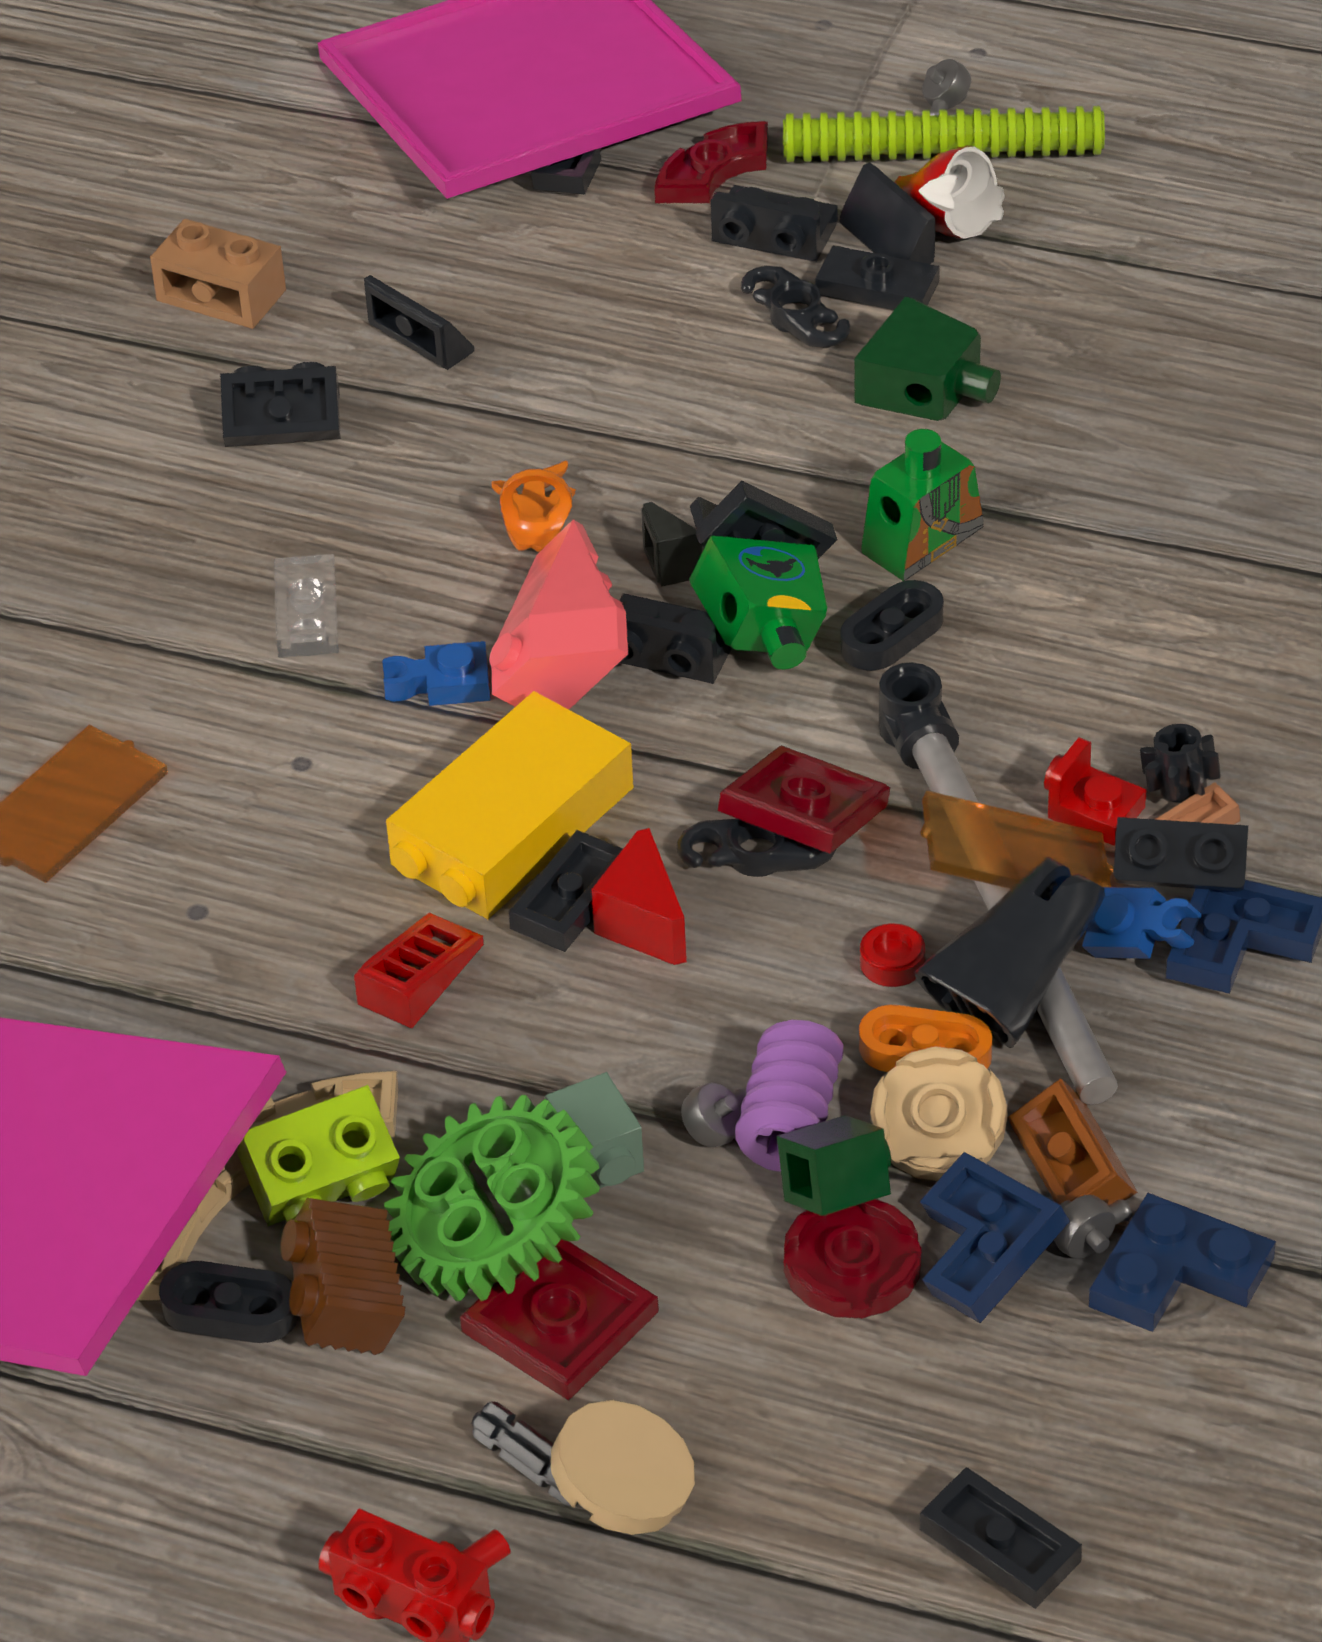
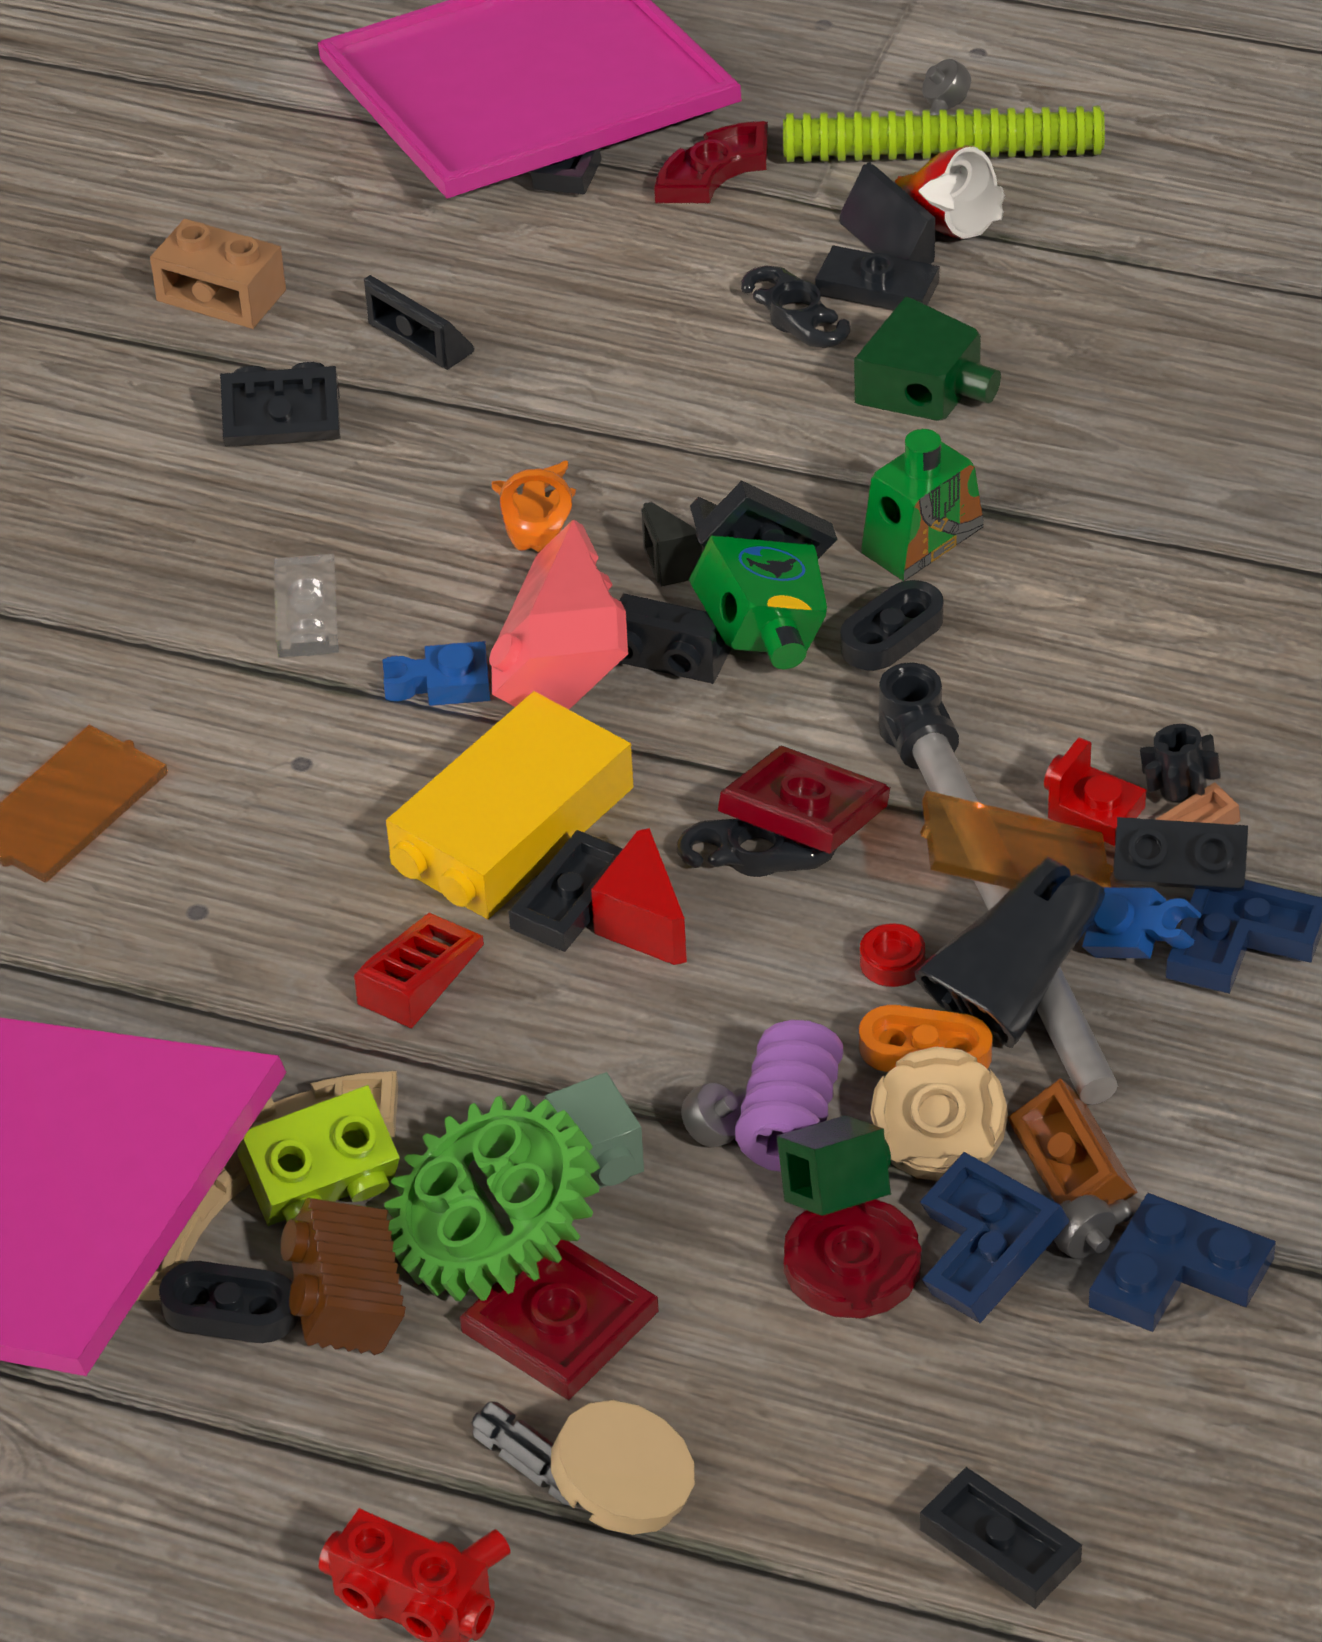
(772, 222): black bracket -> none

